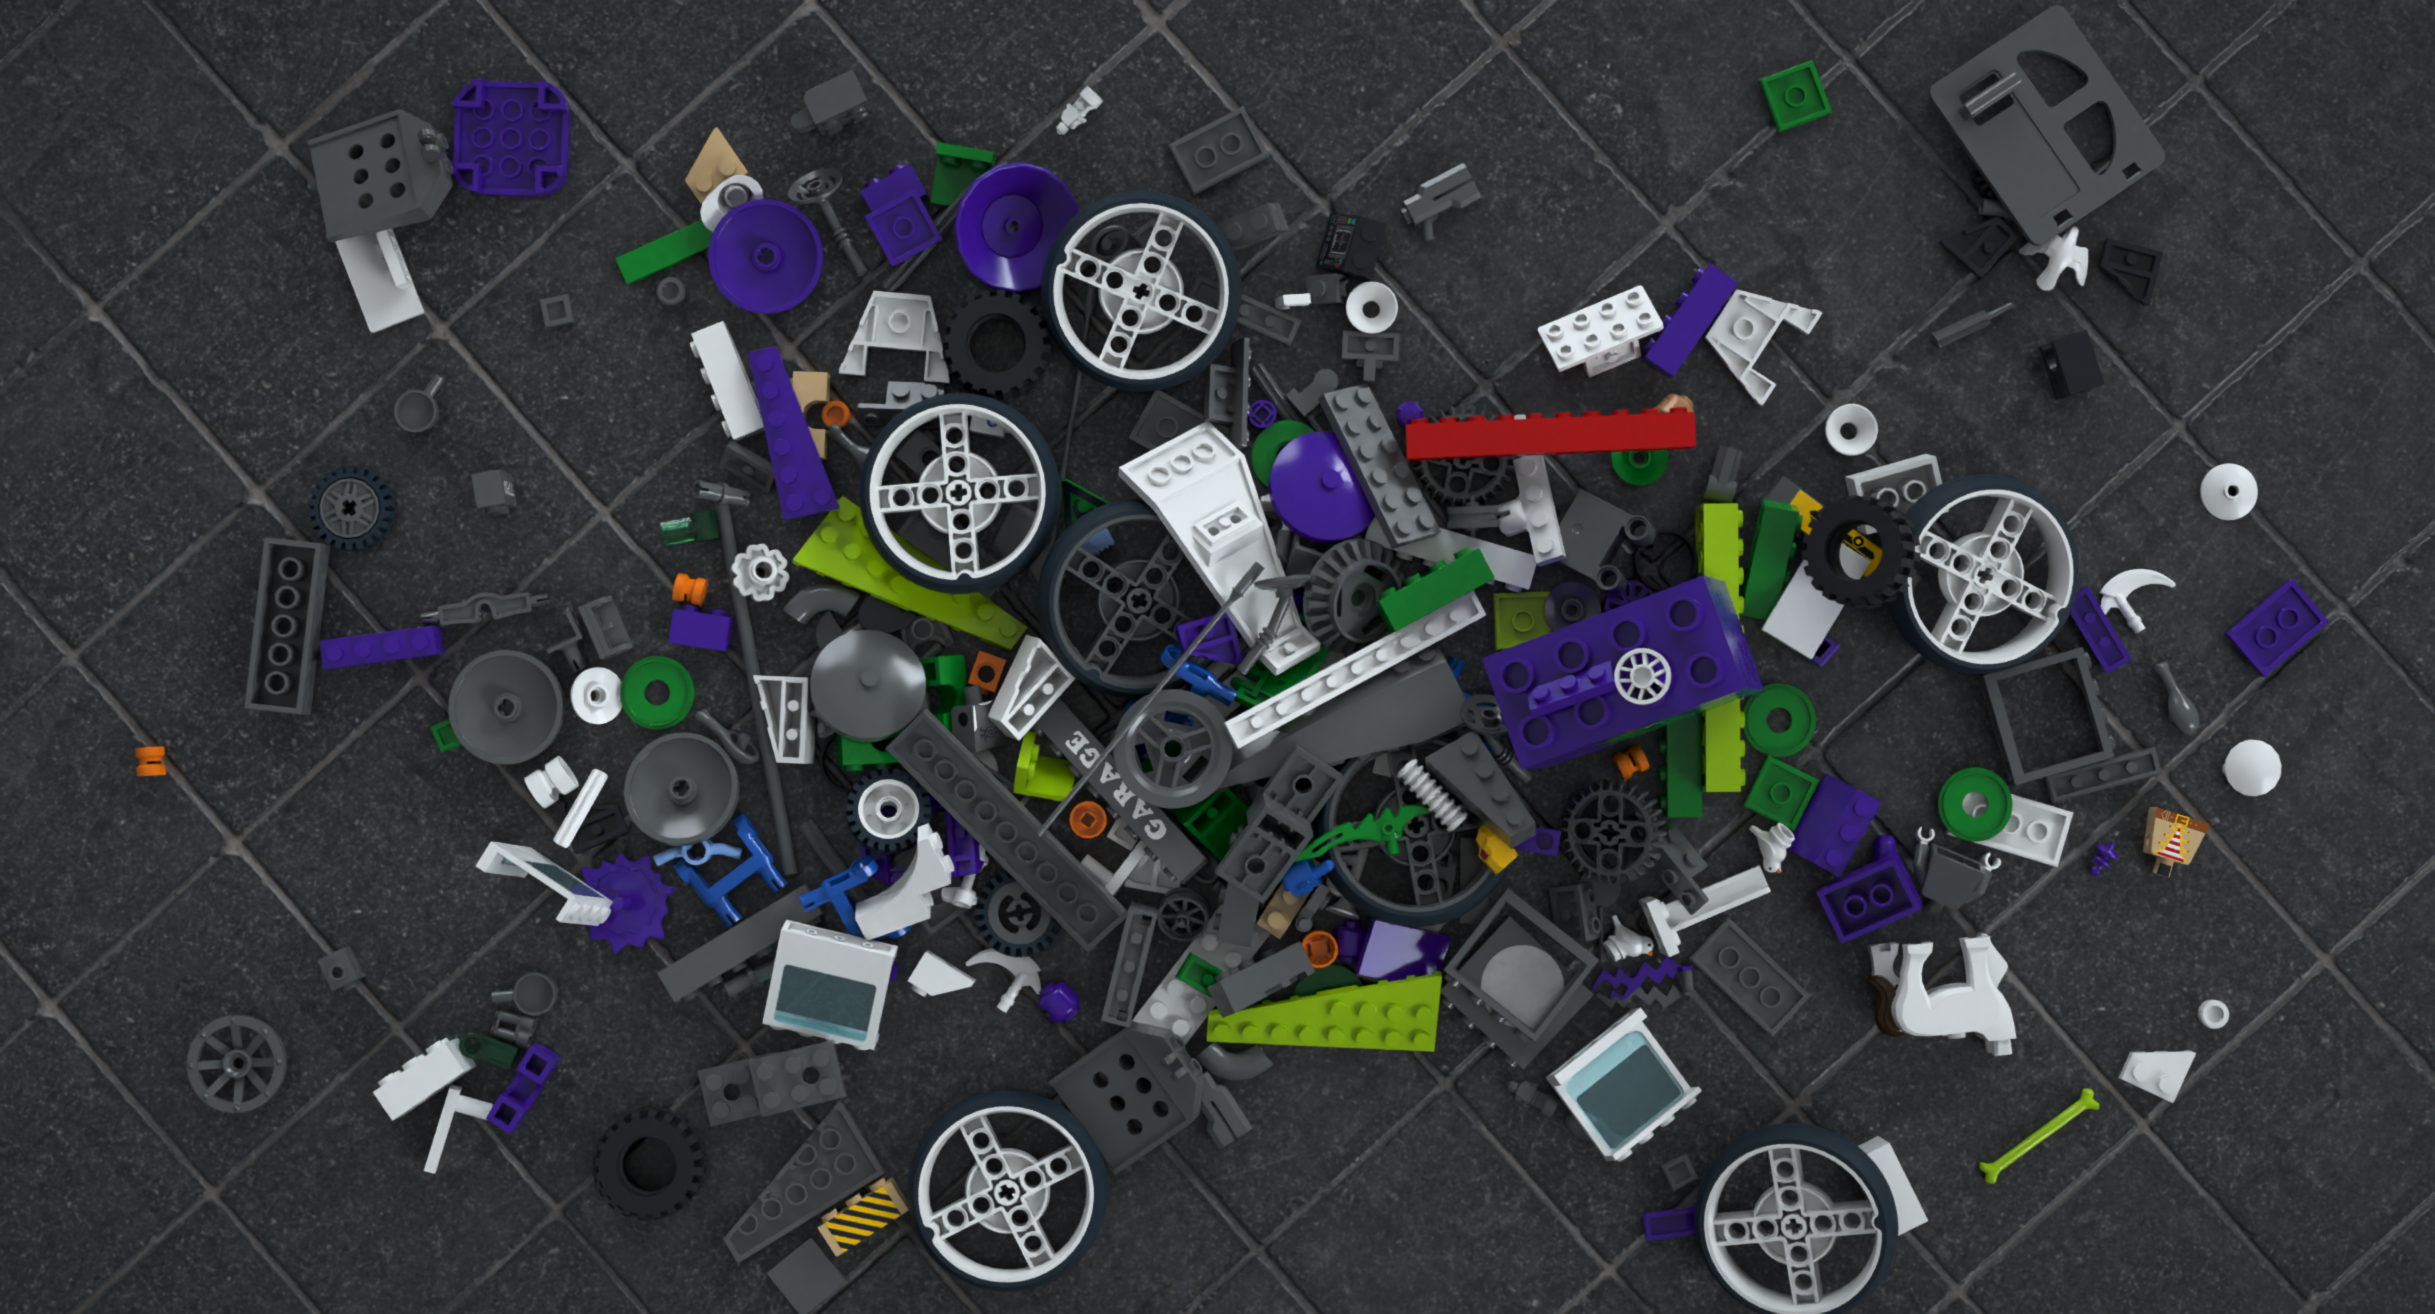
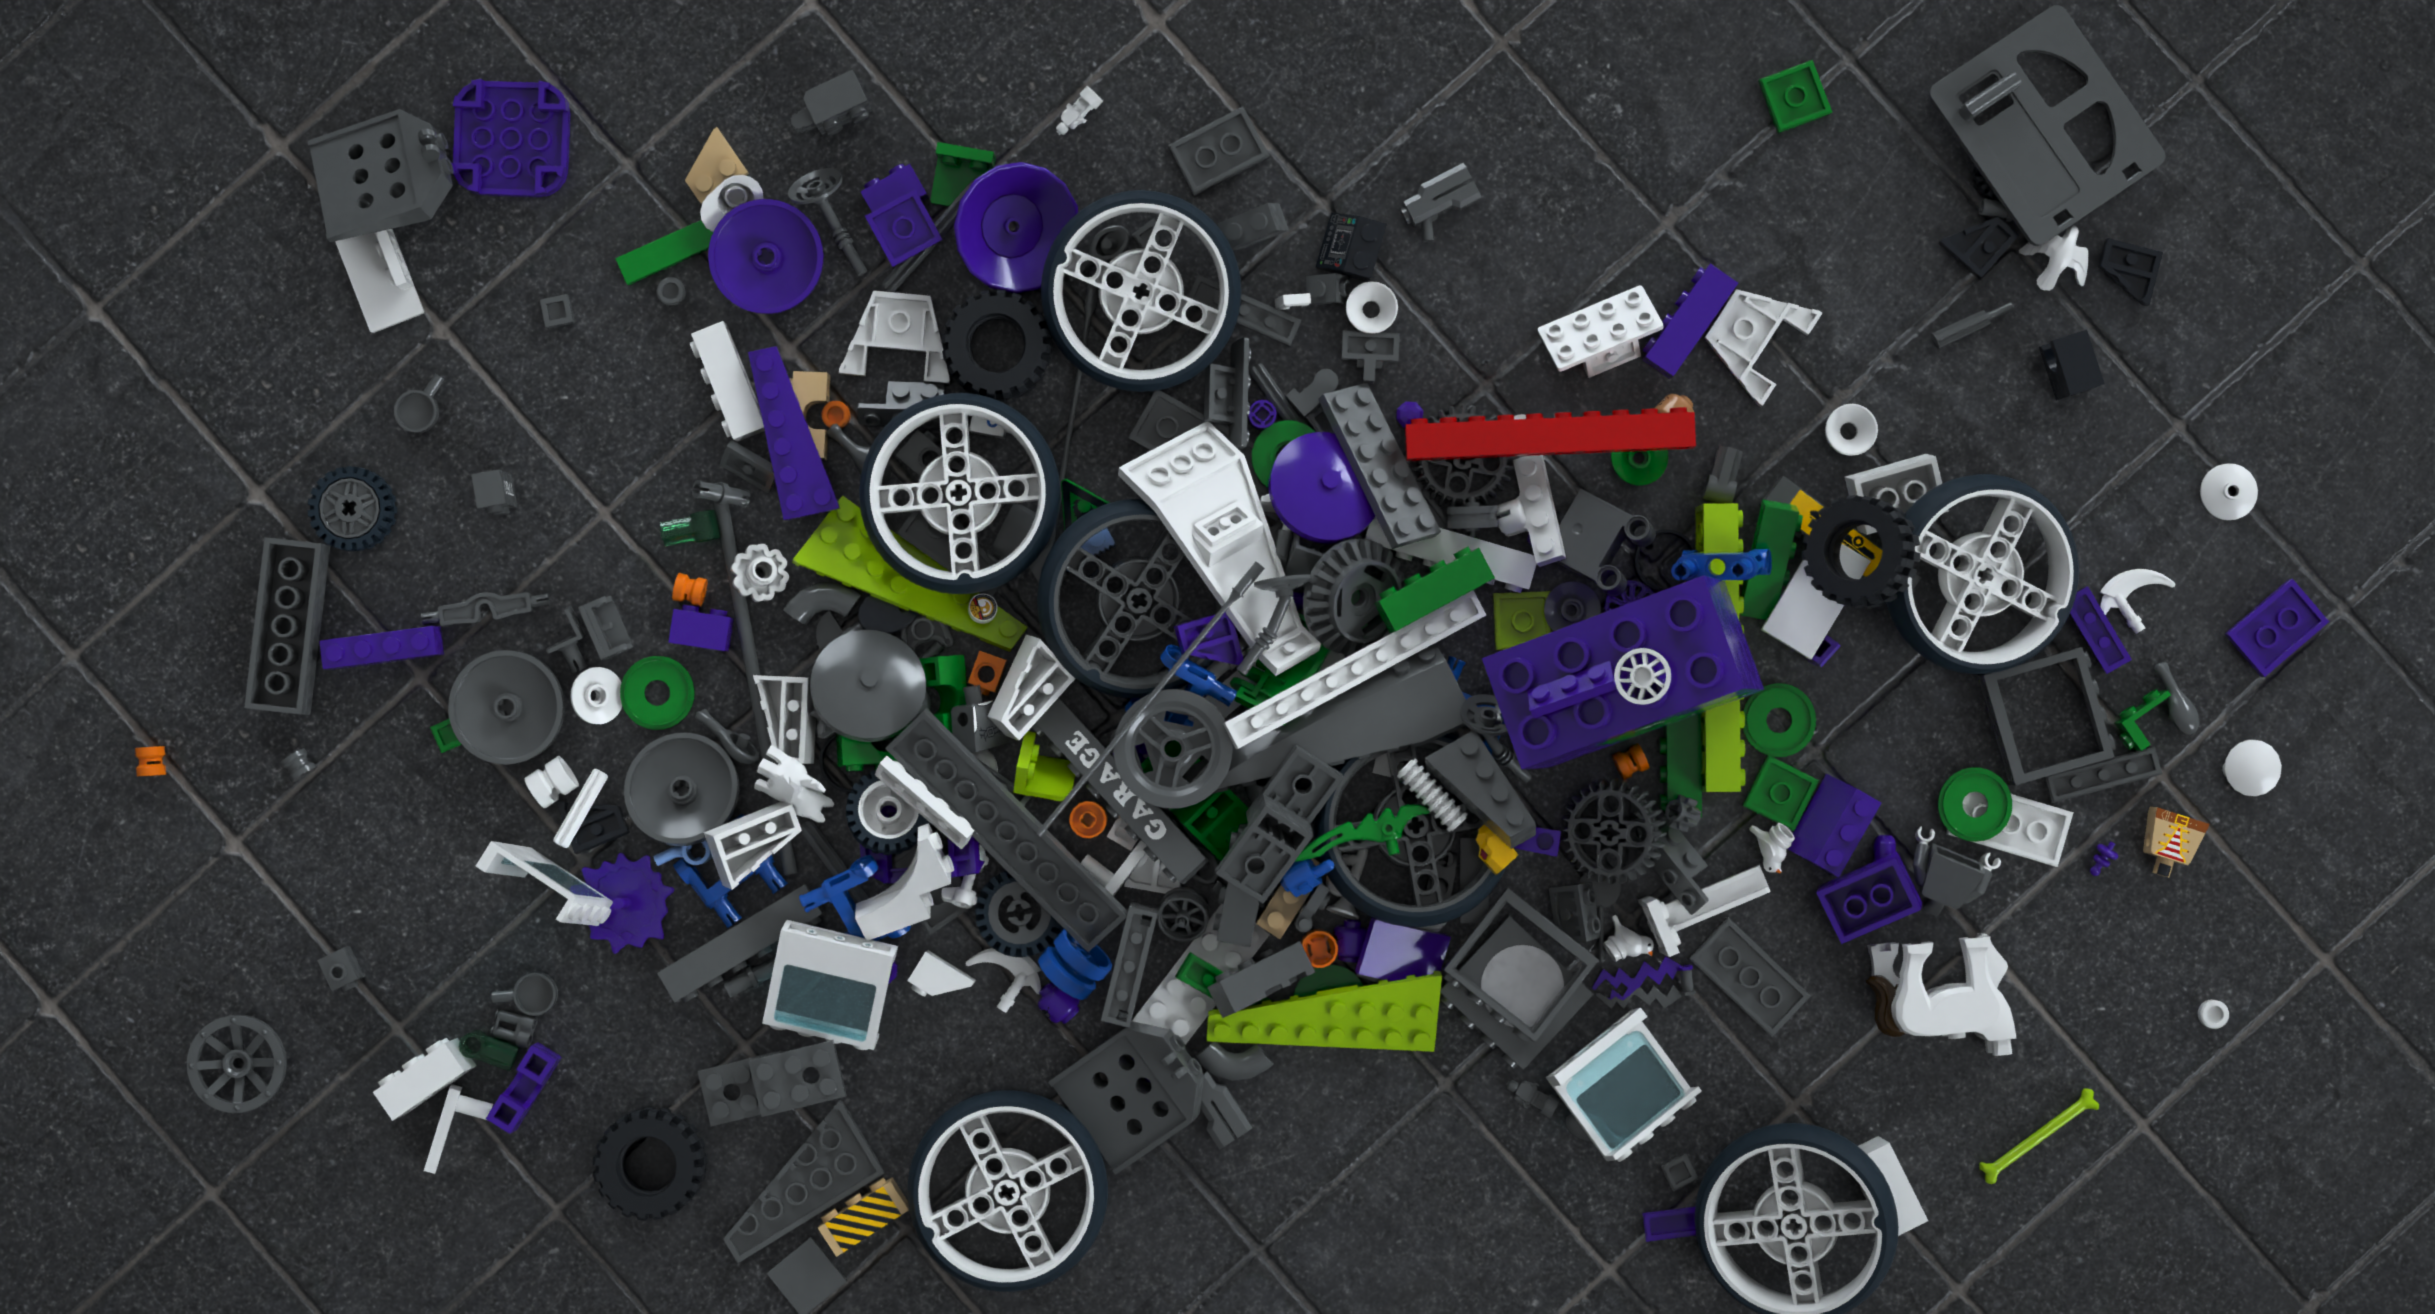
(298, 765): none -> dark grey wheel
(748, 841): none -> white wedge
(793, 785): none -> white animal
(918, 797): none -> white plate
(982, 608): none -> tile
(1073, 967): none -> blue wheel
(1682, 813): none -> dark grey gear
(1737, 565): none -> blue connector
(2130, 733): none -> green bracket
(2158, 1071): white wing -> none

